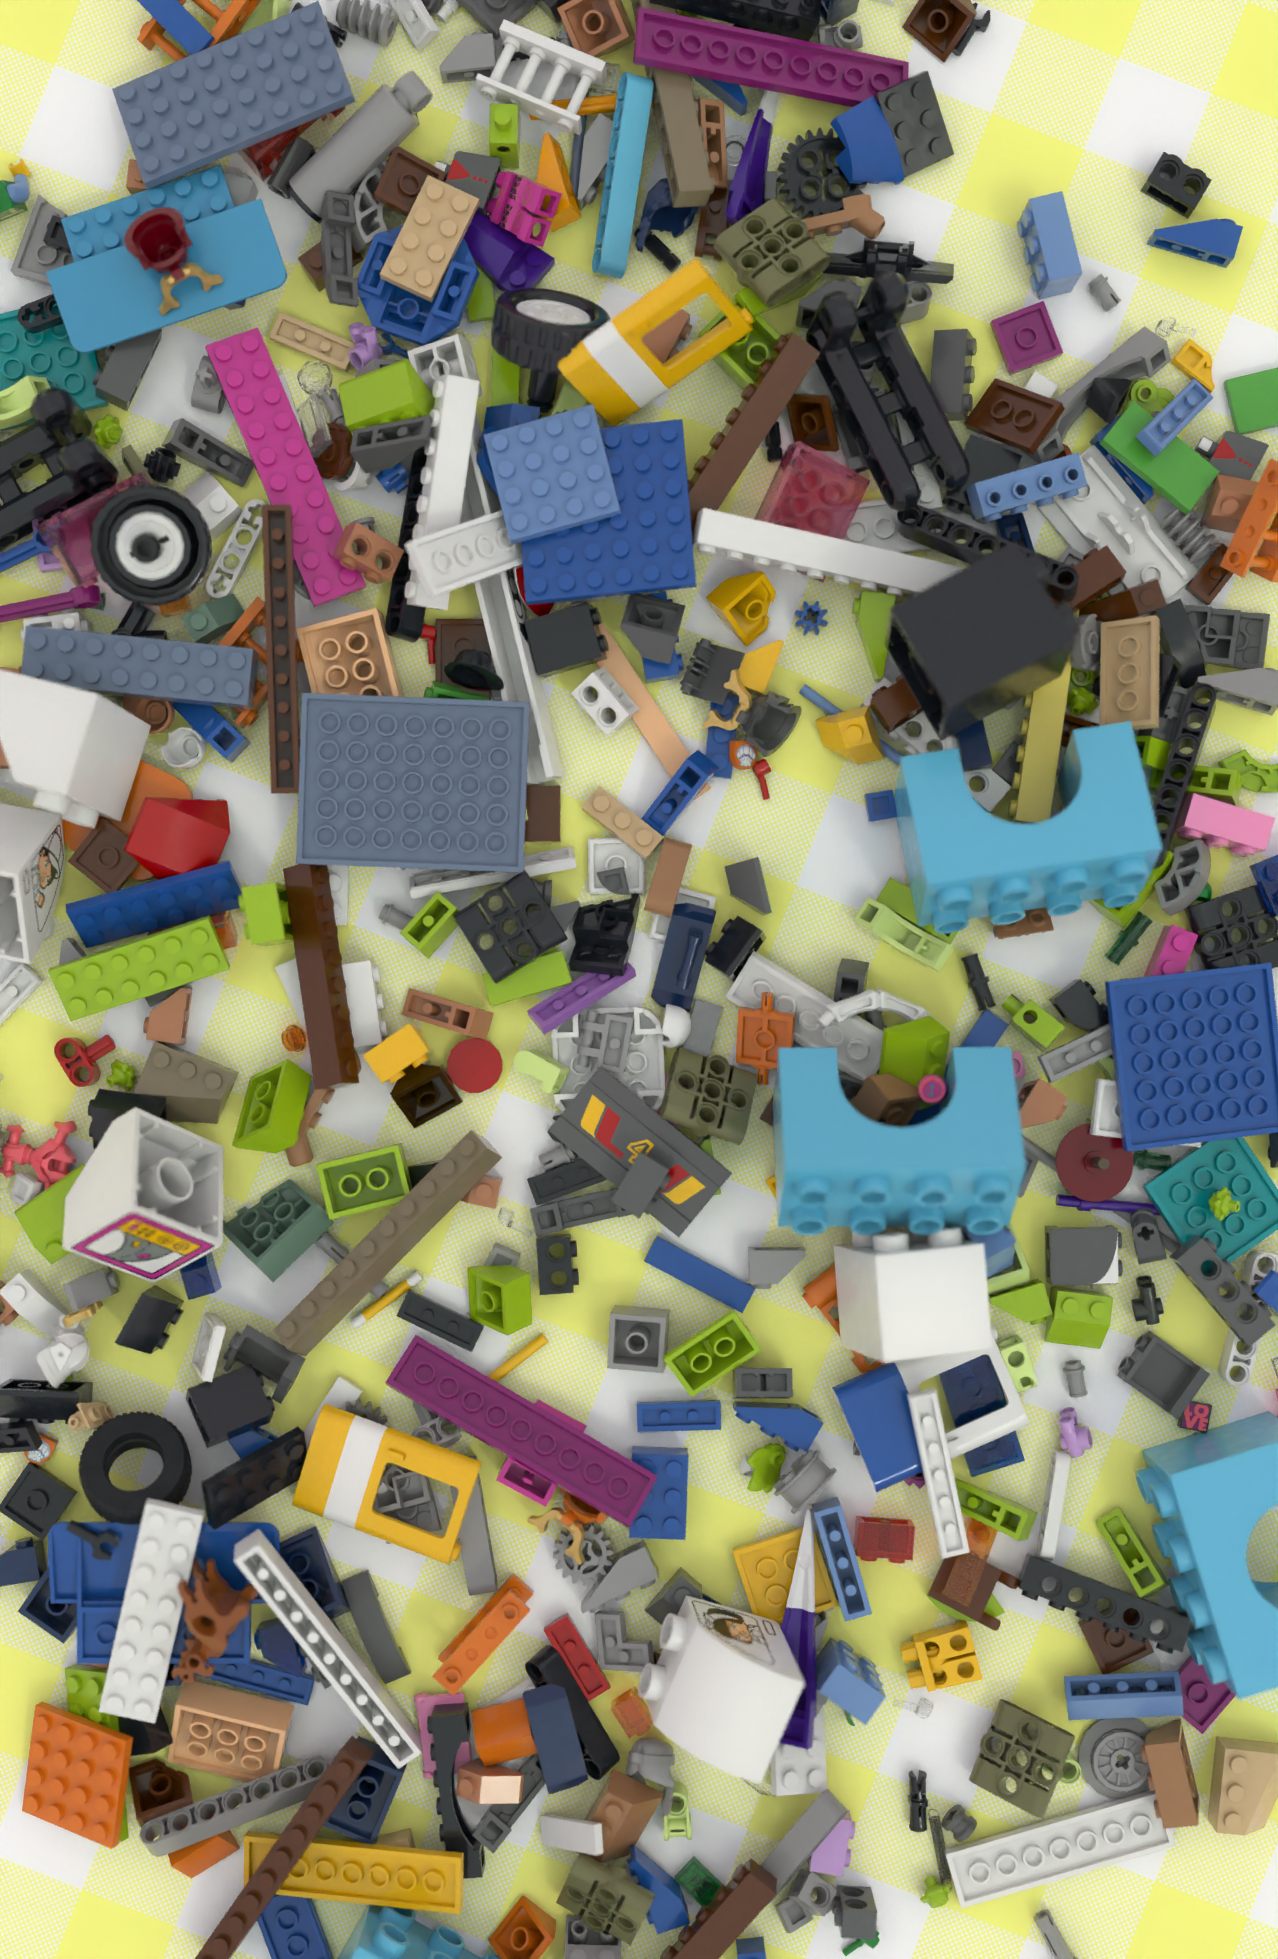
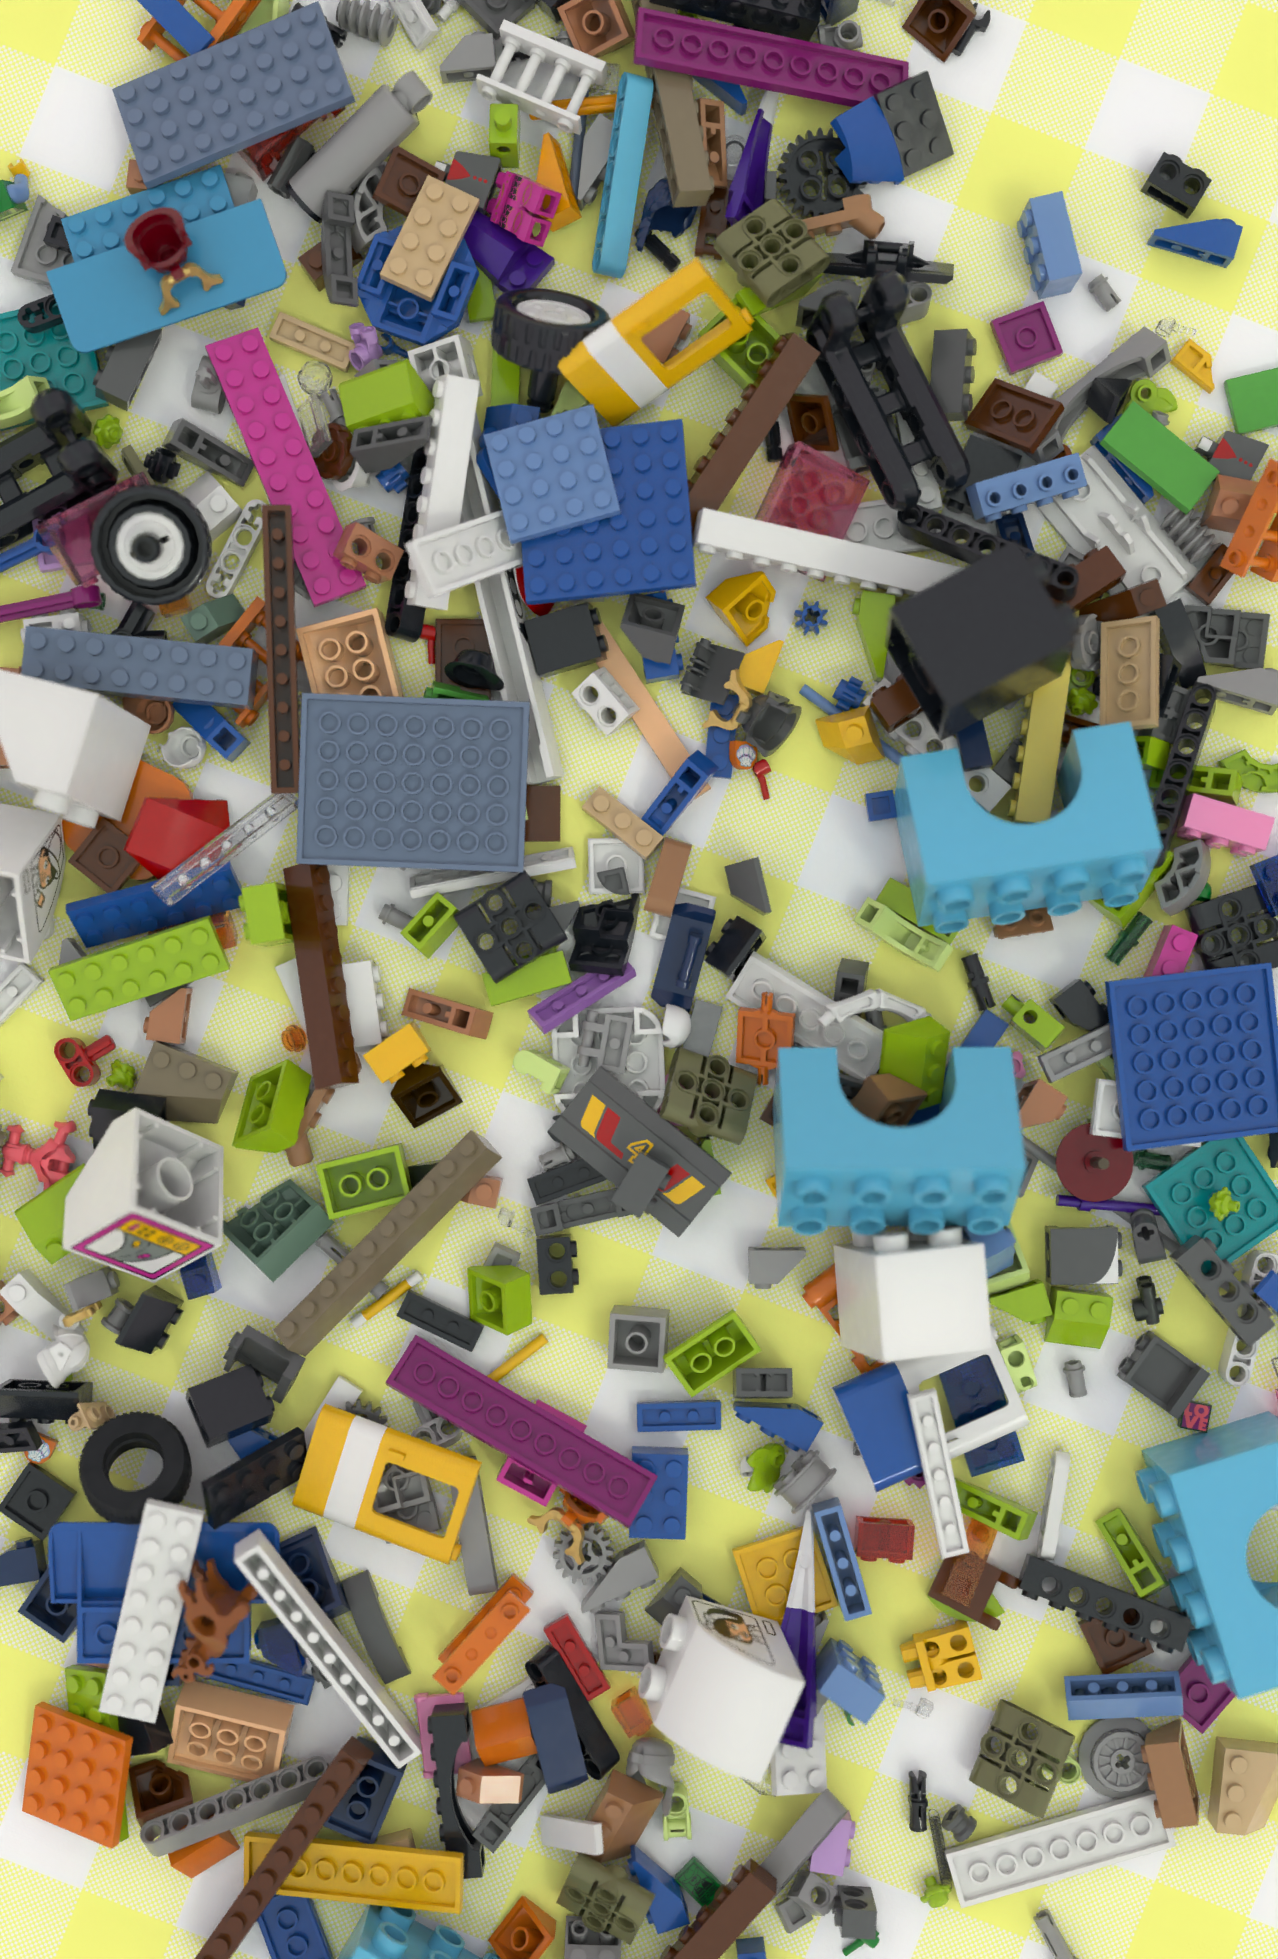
(24, 1188): white tile -> none
(95, 1539): black bar -> none
(118, 1316): none -> light grey bush
(208, 1346): white tile -> none
(224, 847): none -> clear tile
(474, 1065): red tile -> none
(699, 1274): blue tile -> none
(849, 694): none -> blue gear
(933, 1089): dark pink tile -> none
(1071, 1436): lavender plate -> none
(1174, 417): medium blue tile -> none

